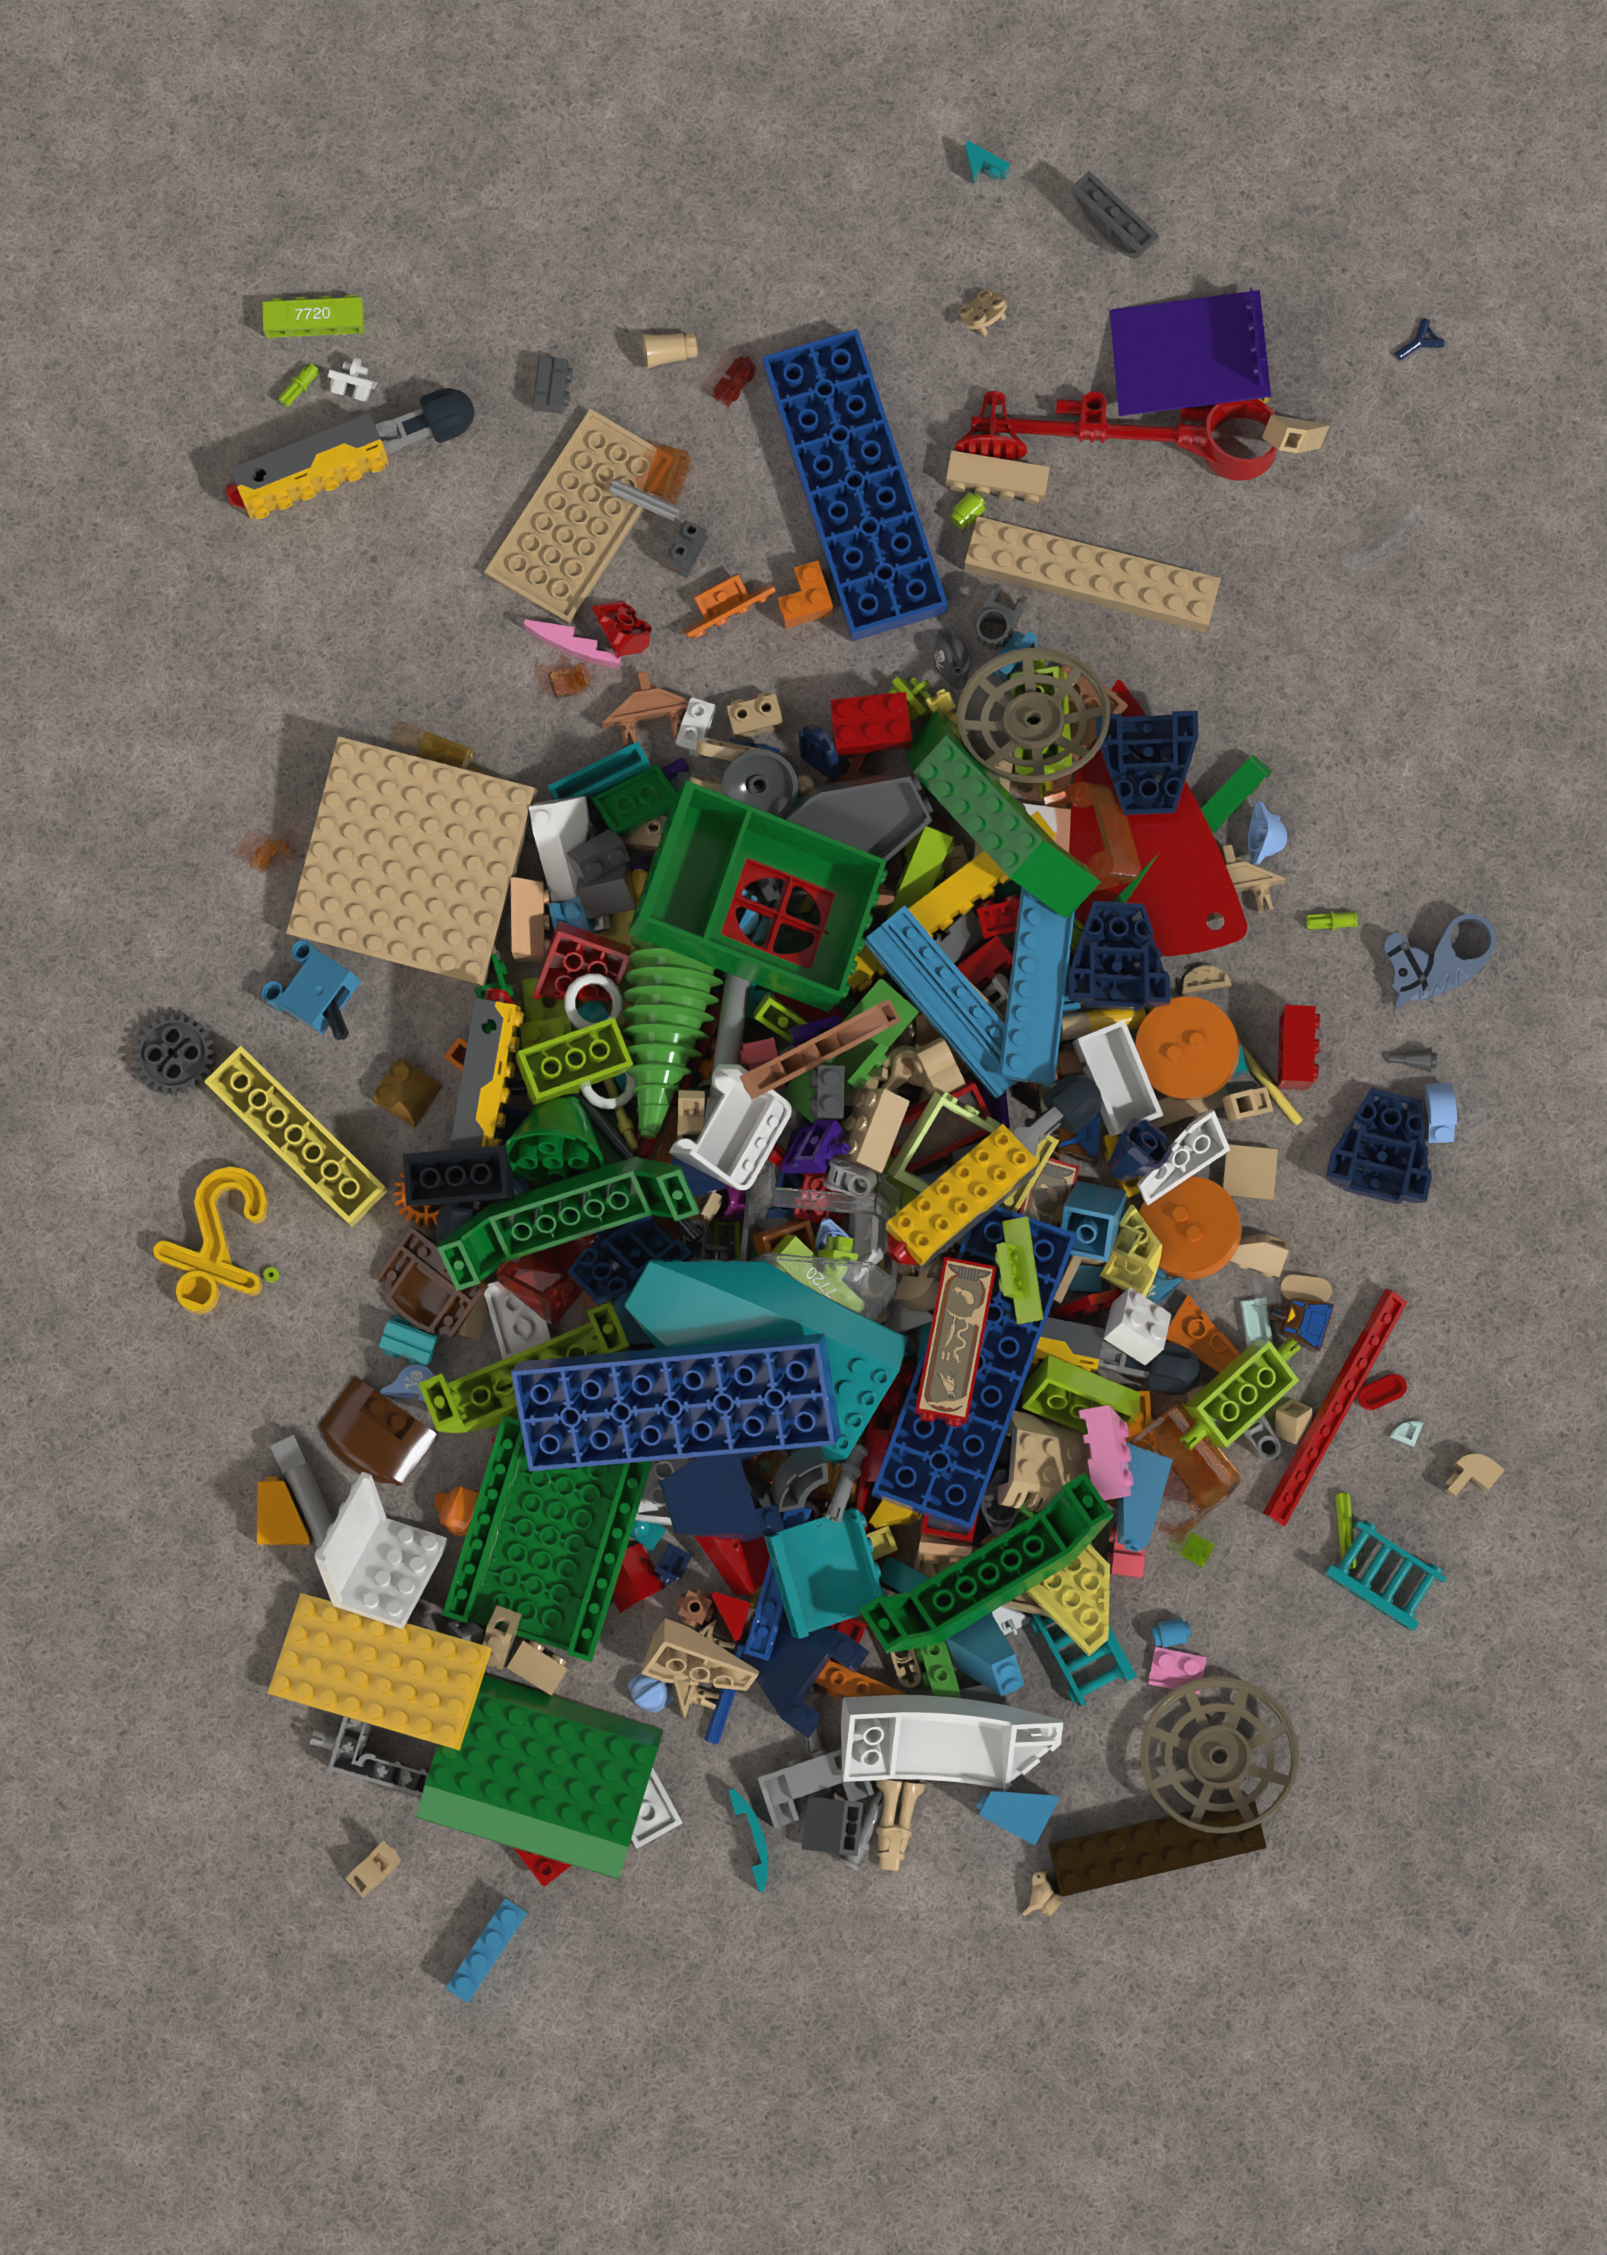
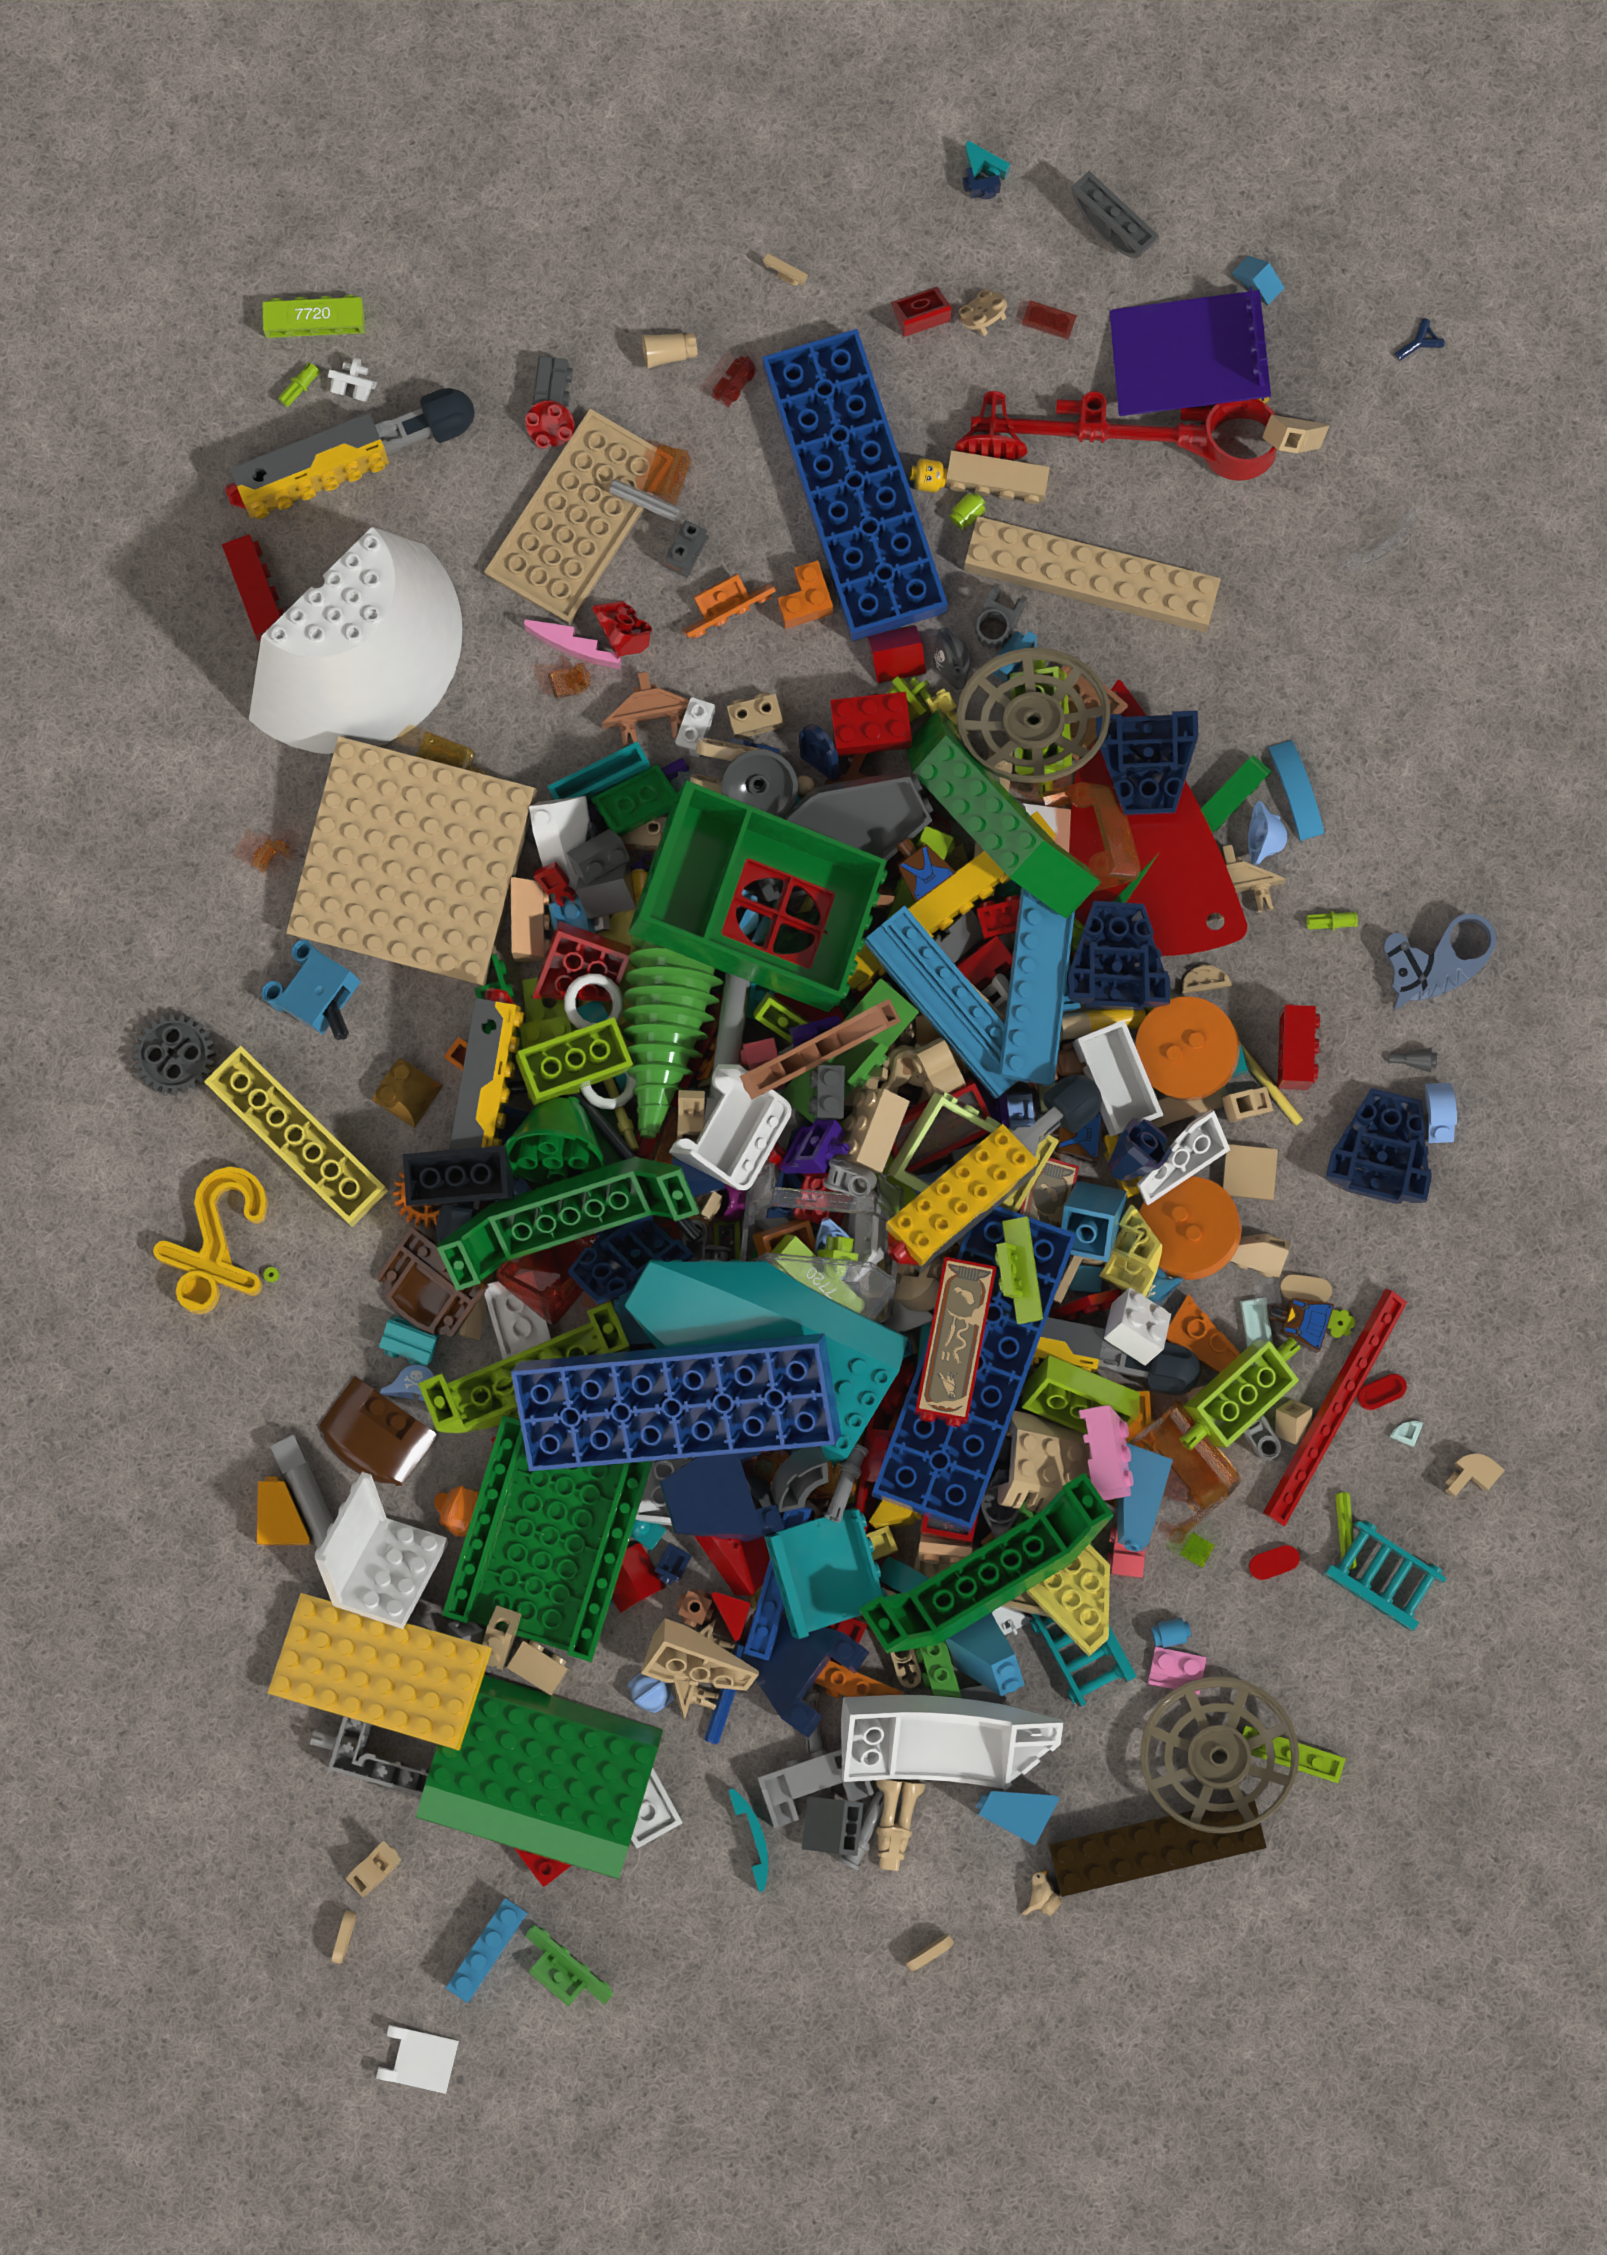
(252, 583): none -> red brick
(344, 1937): none -> tan tile
(362, 650): none -> white cone
(421, 2060): none -> white flag
(549, 424): none -> red dish
(555, 881): none -> red plate
(561, 1972): none -> bright green bracket
(785, 271): none -> tan tile
(897, 654): none -> red slope
(921, 868): none -> torso
(922, 311): none -> red slope
(928, 475): none -> yellow head
(929, 1952): none -> tan tile
(983, 187): none -> dark blue bracket
(1020, 1110): none -> light blue brick
(1049, 320): none -> clear red plate
(1259, 276): none -> dark azure slope
(1274, 1562): none -> red tile
(1297, 790): none -> dark azure slope
(1311, 1760): none -> lime plate
(1347, 1323): none -> lime plant

